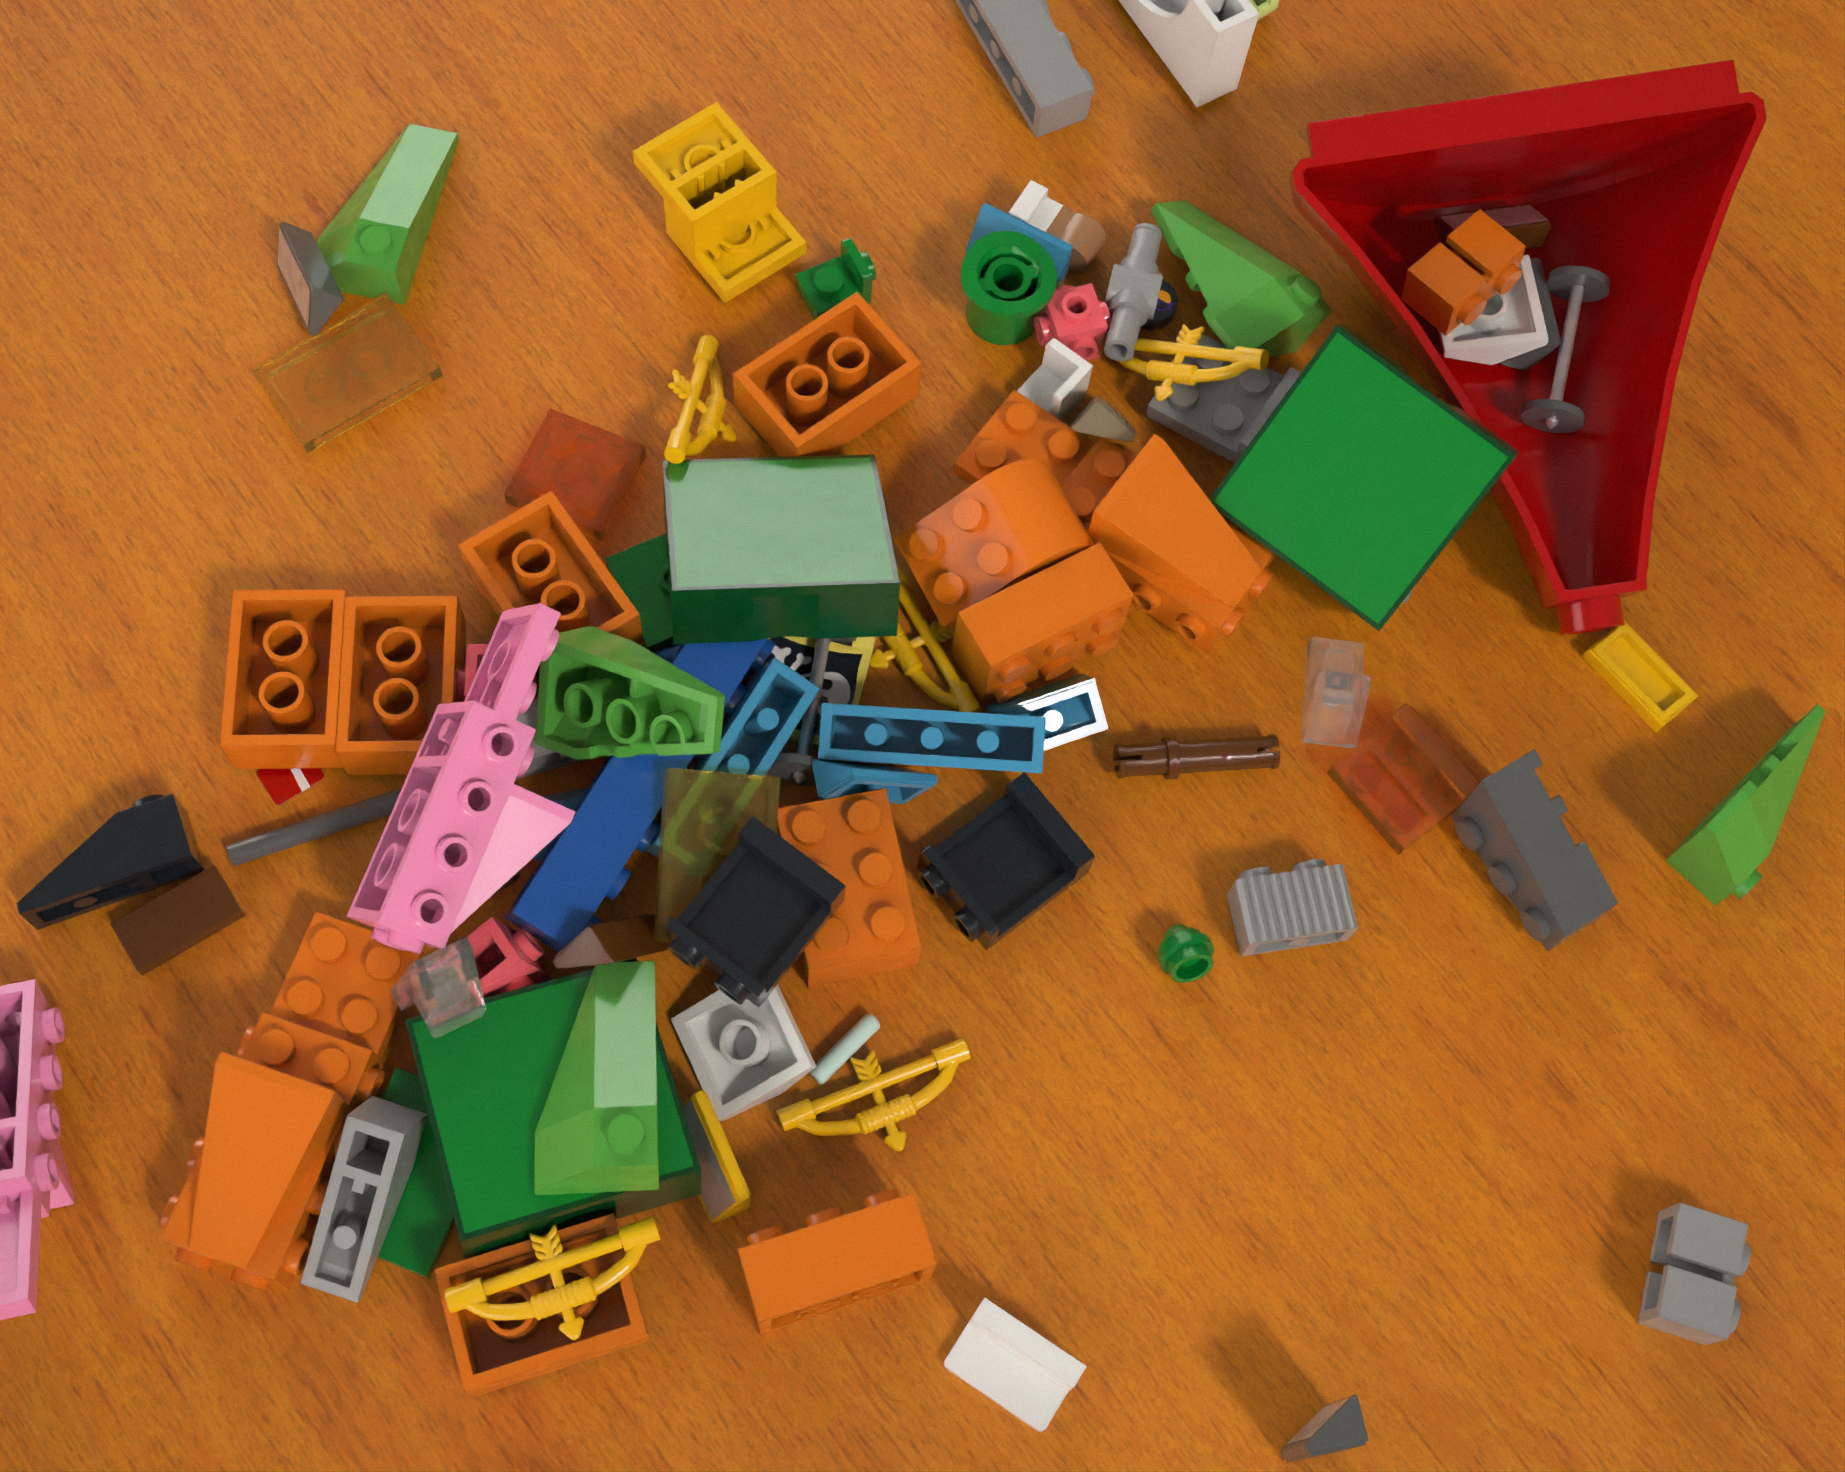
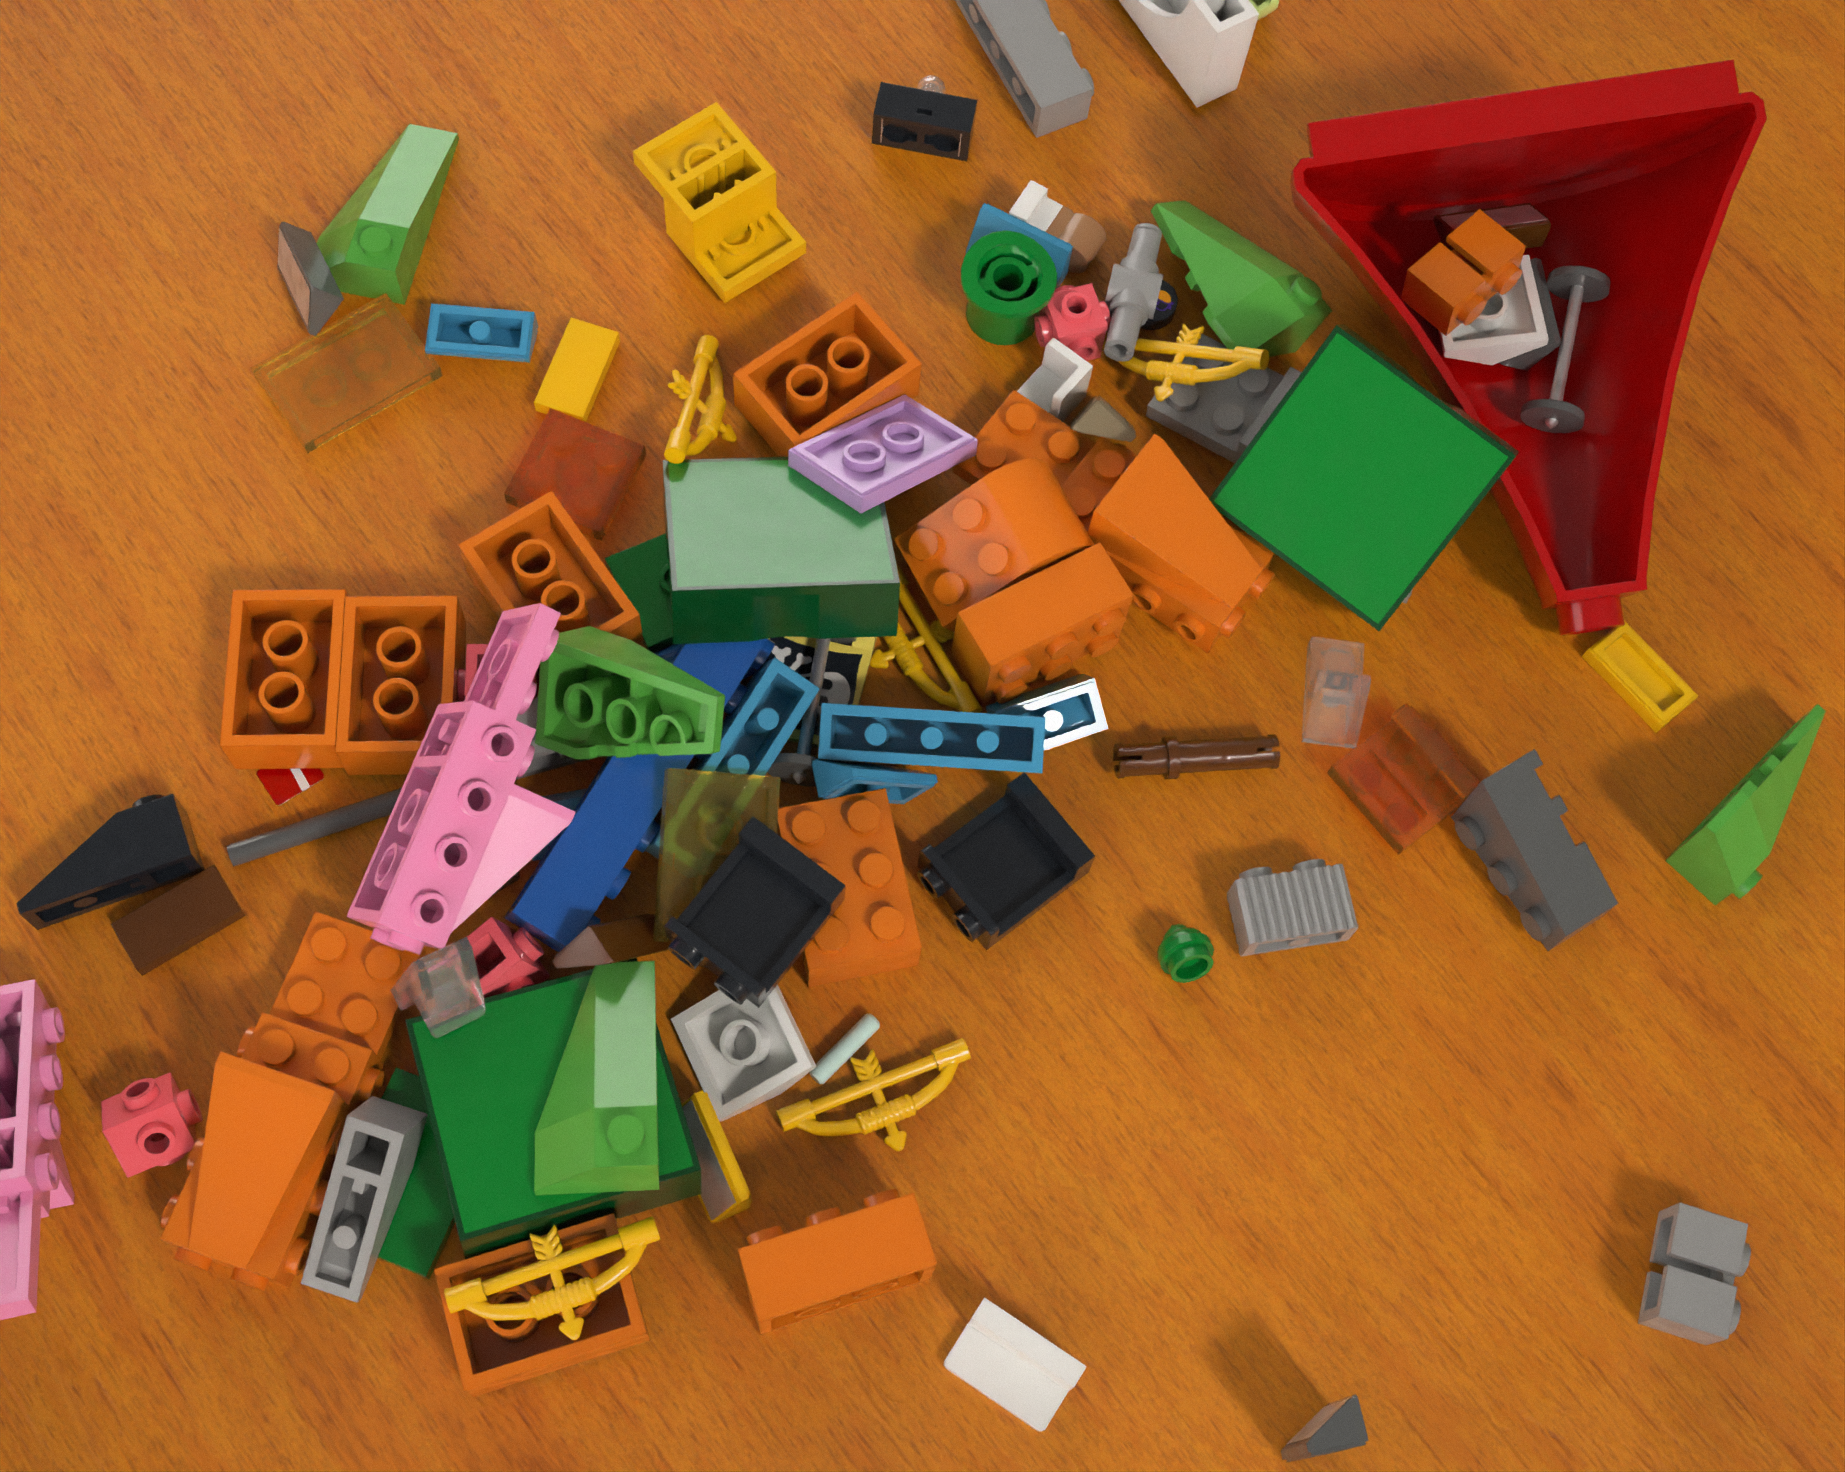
(150, 1123): none -> coral brick
(481, 333): none -> dark azure slope
(577, 369): none -> yellow tile
(836, 279): green bracket -> none
(882, 453): none -> lavender tile
(924, 119): none -> black piece

